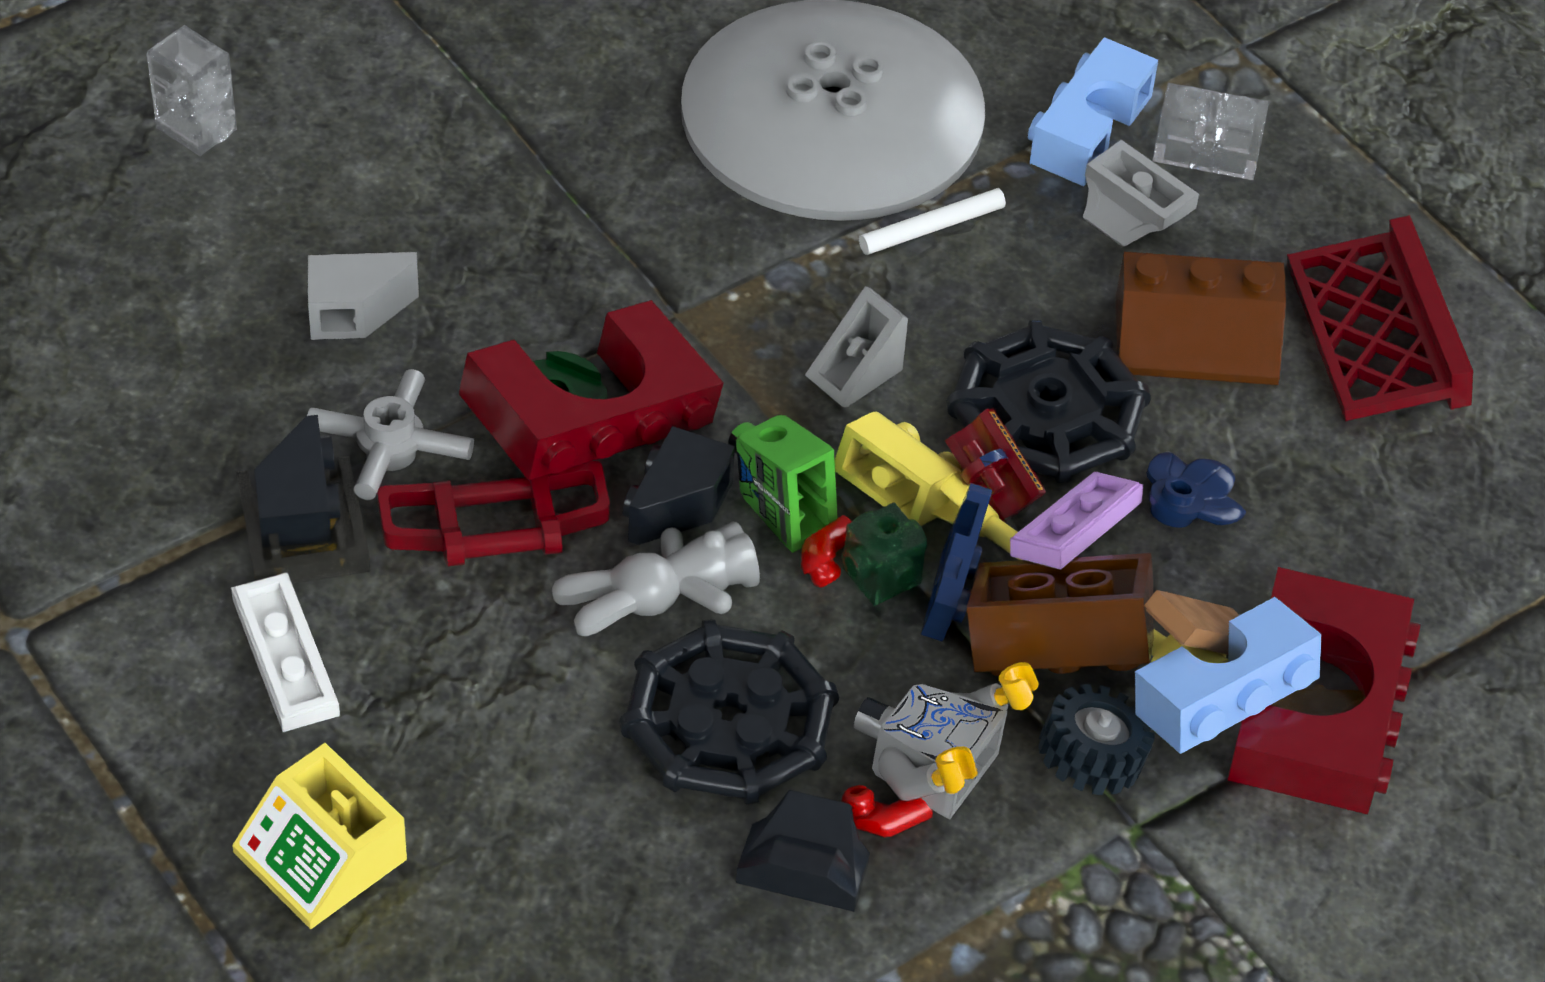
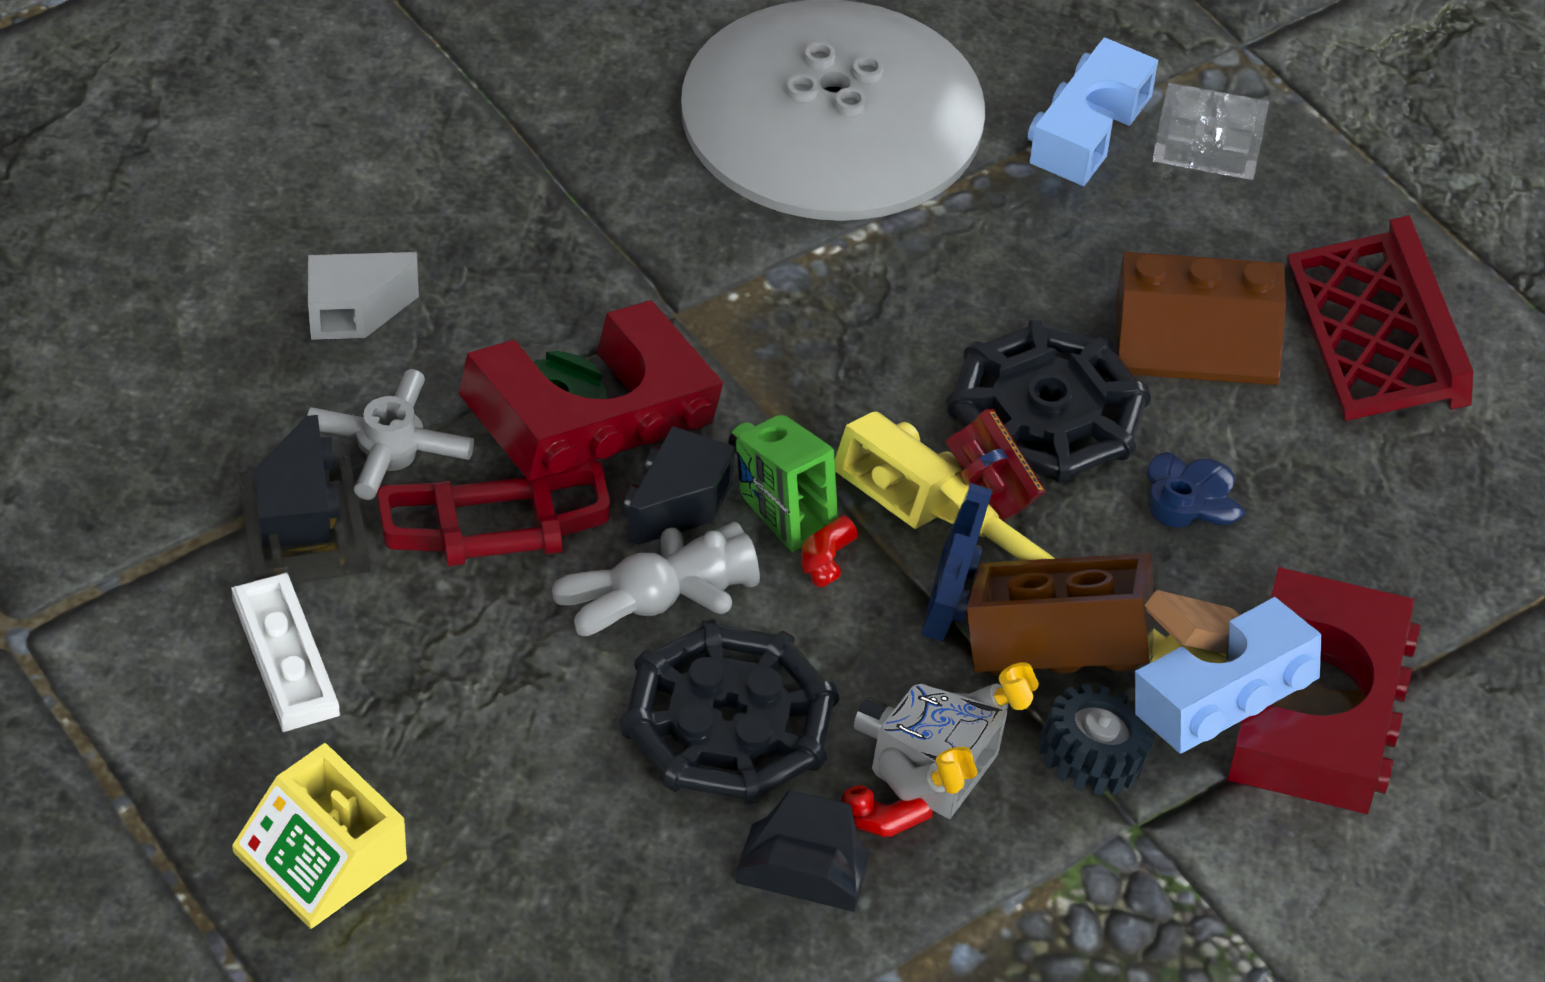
(192, 90): clear brick -> none
(862, 350): light grey slope -> none
(884, 553): clear green brick -> none
(932, 221): white bar -> none
(1076, 520): lavender tile -> none
(1133, 195): light grey slope -> none

